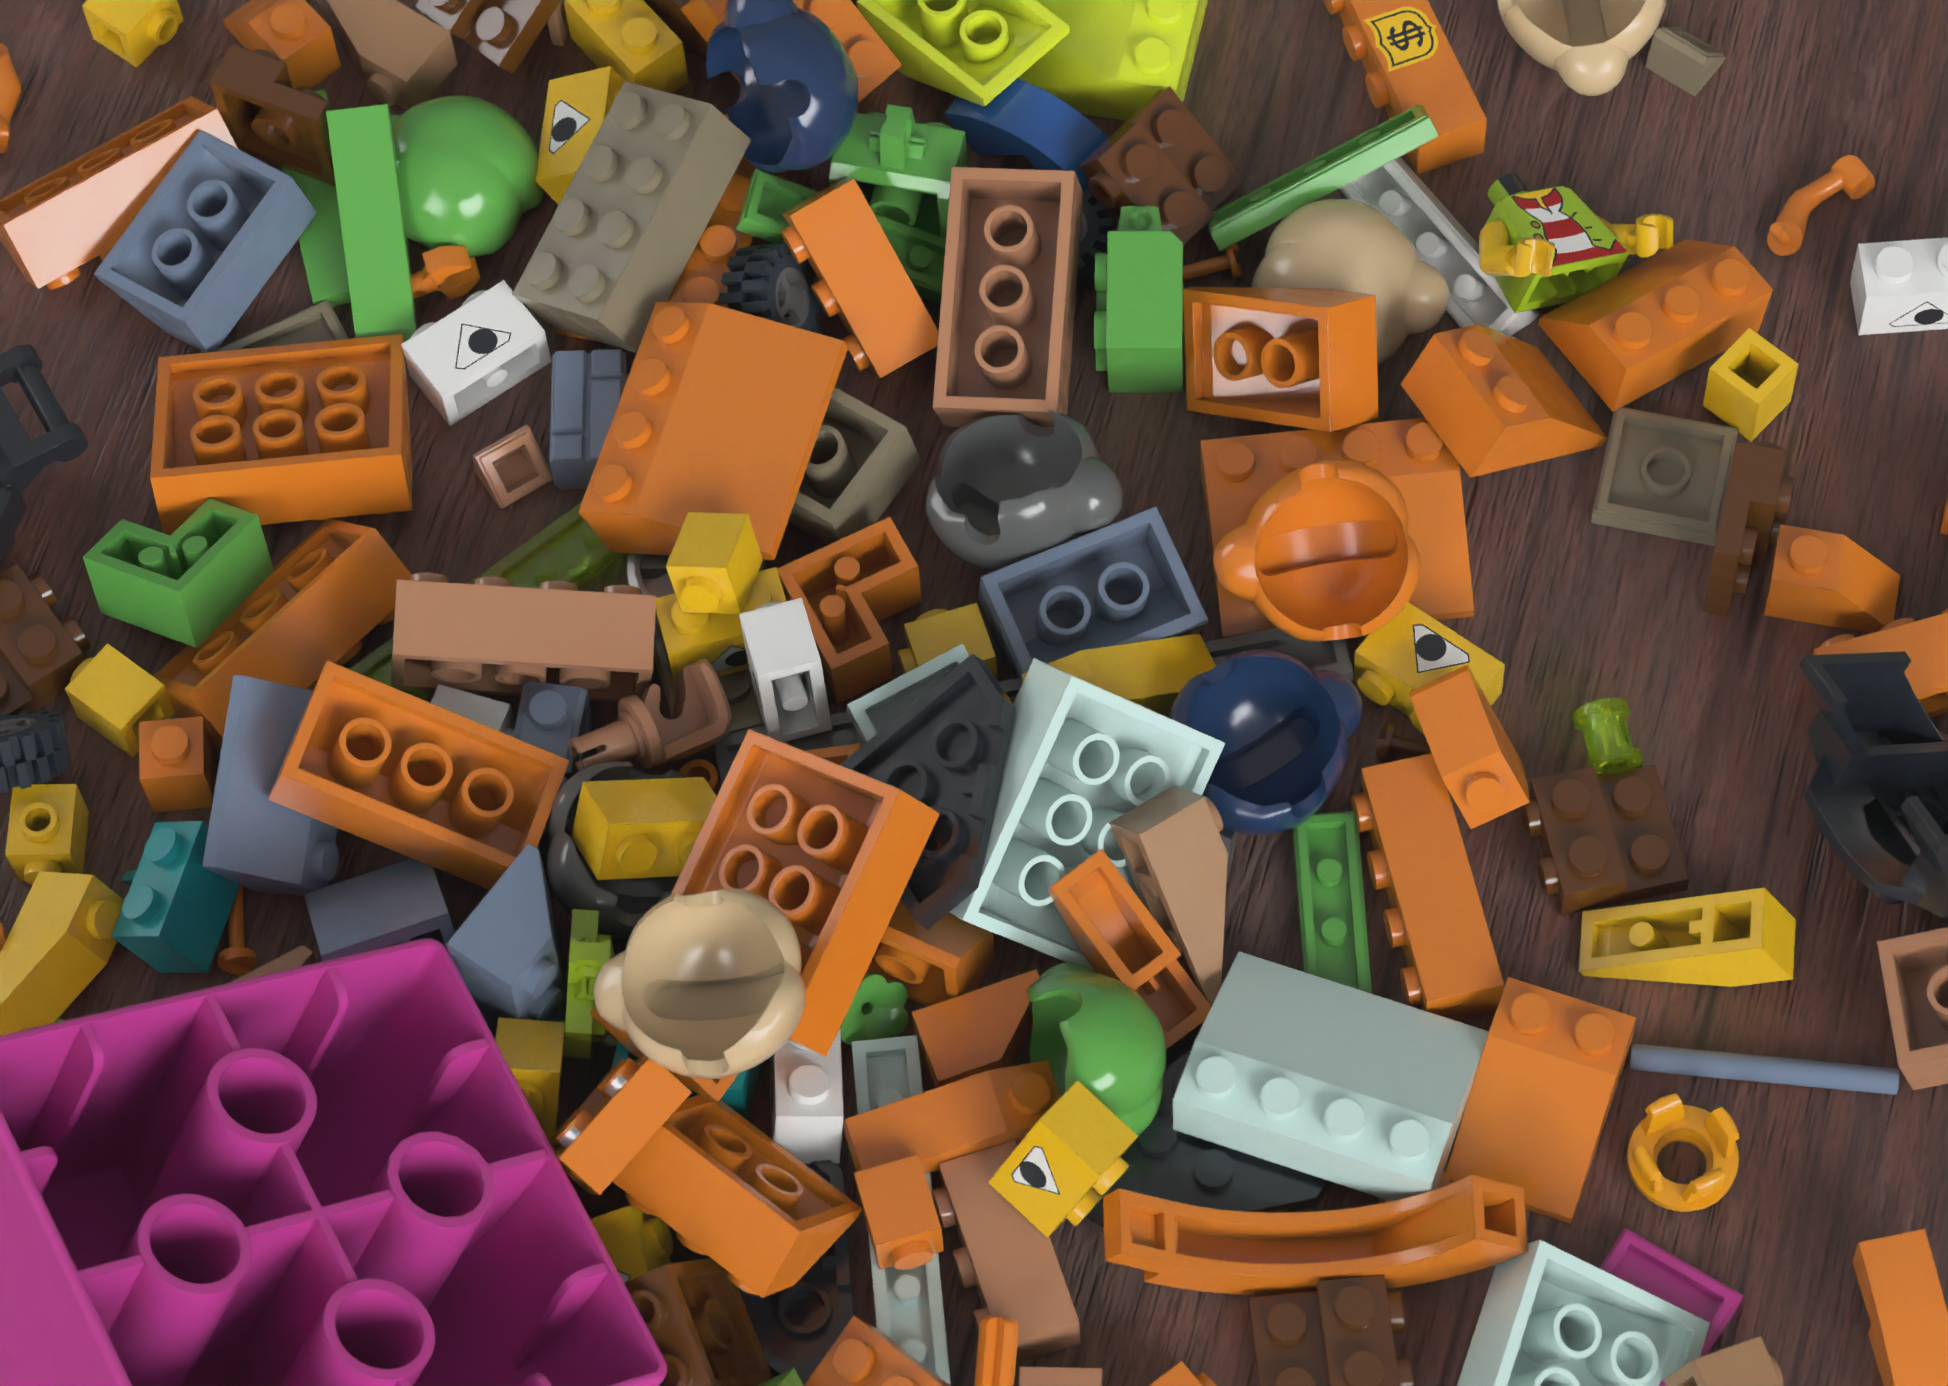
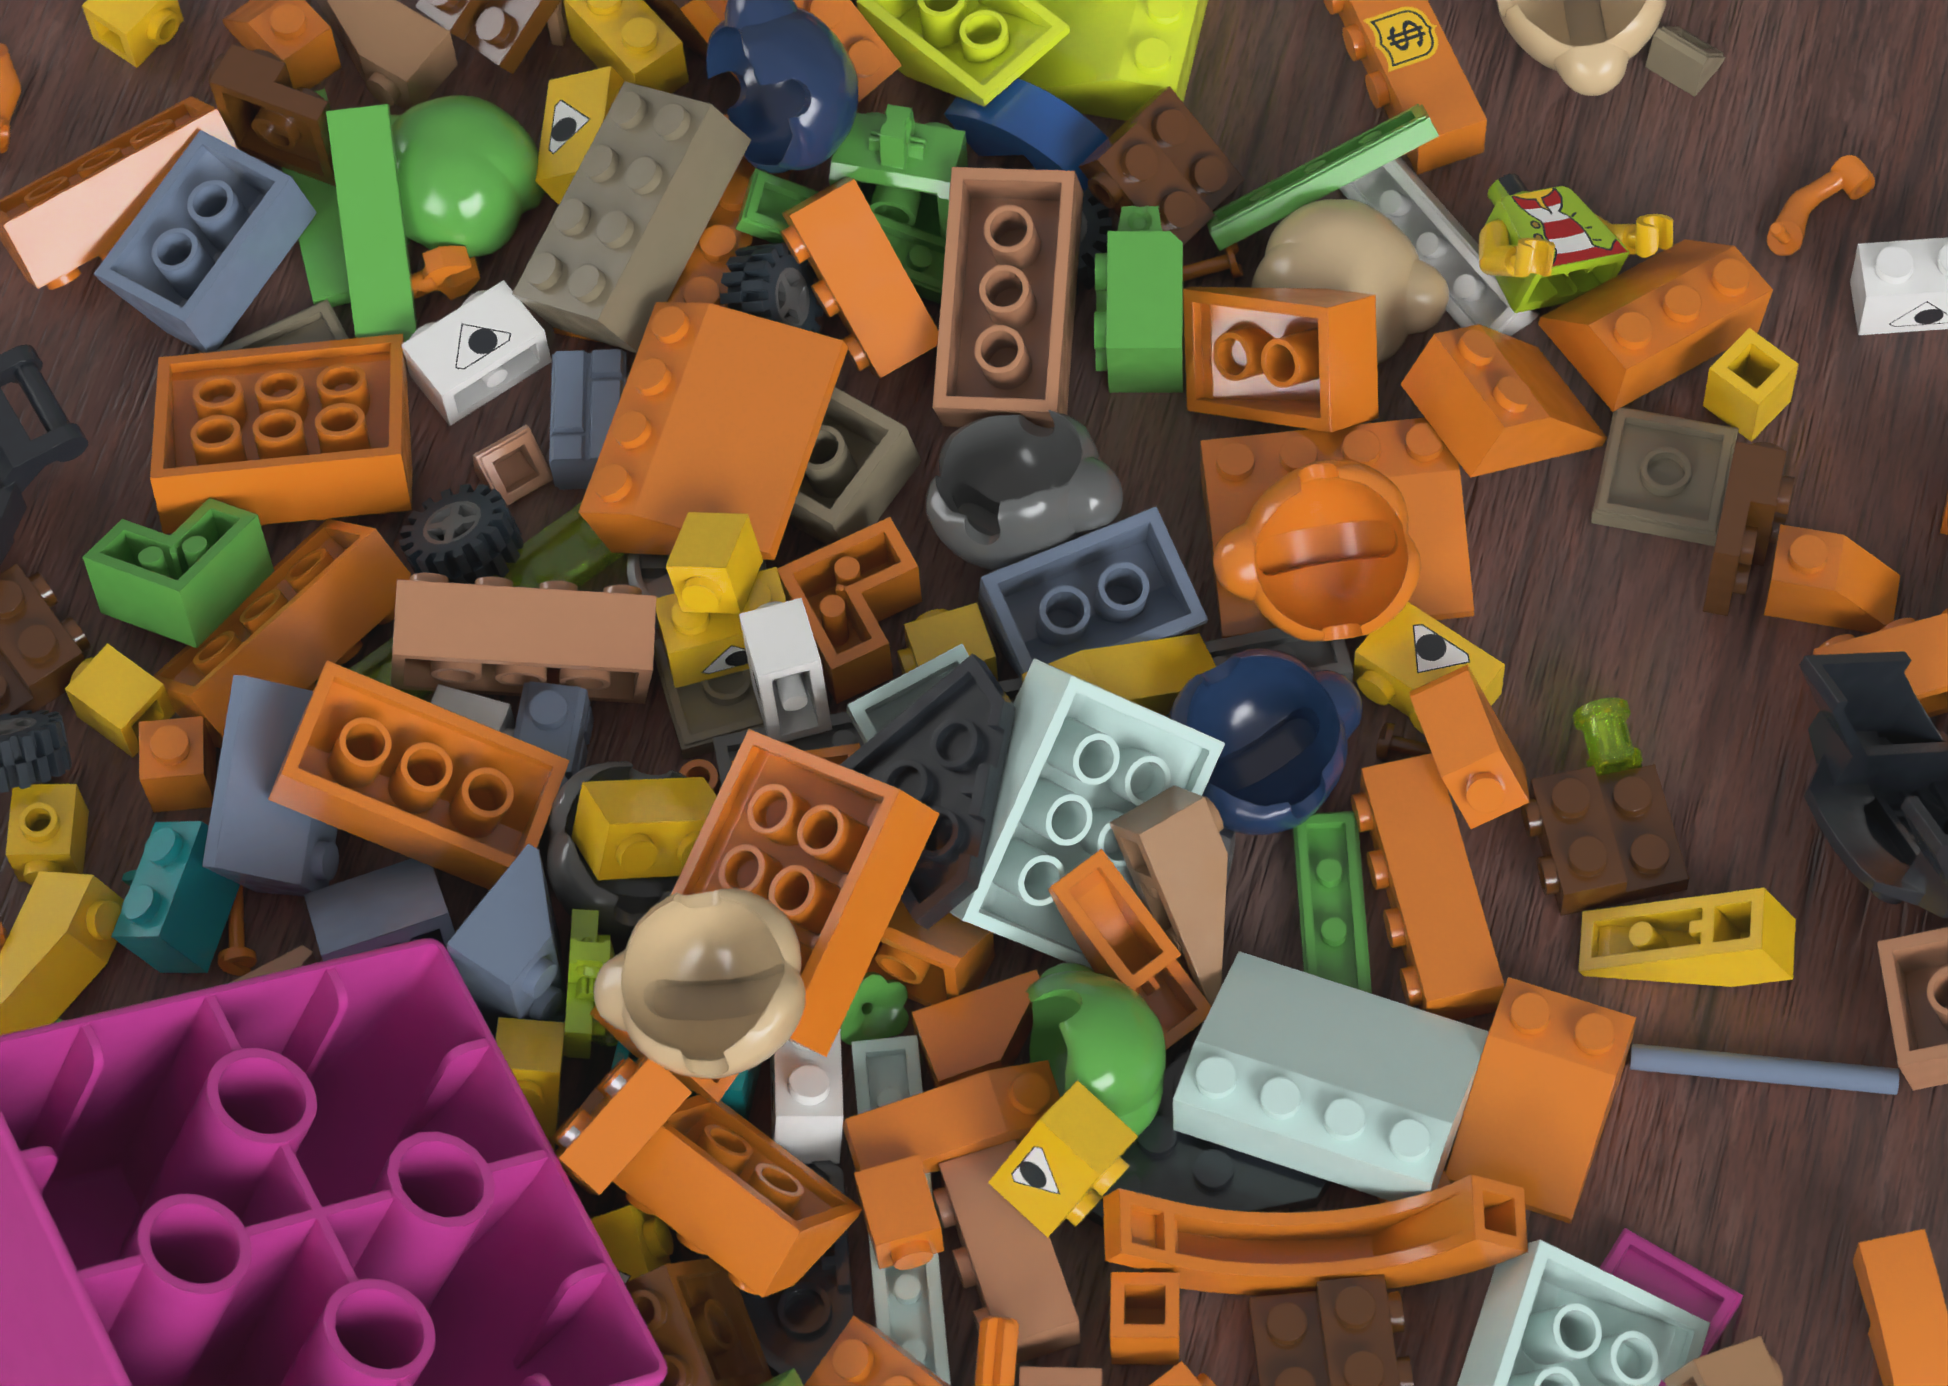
(462, 535): none -> black wheel
(697, 722): nougat piece -> none
(1145, 1318): none -> orange brick
(1673, 1122): light orange piece -> none

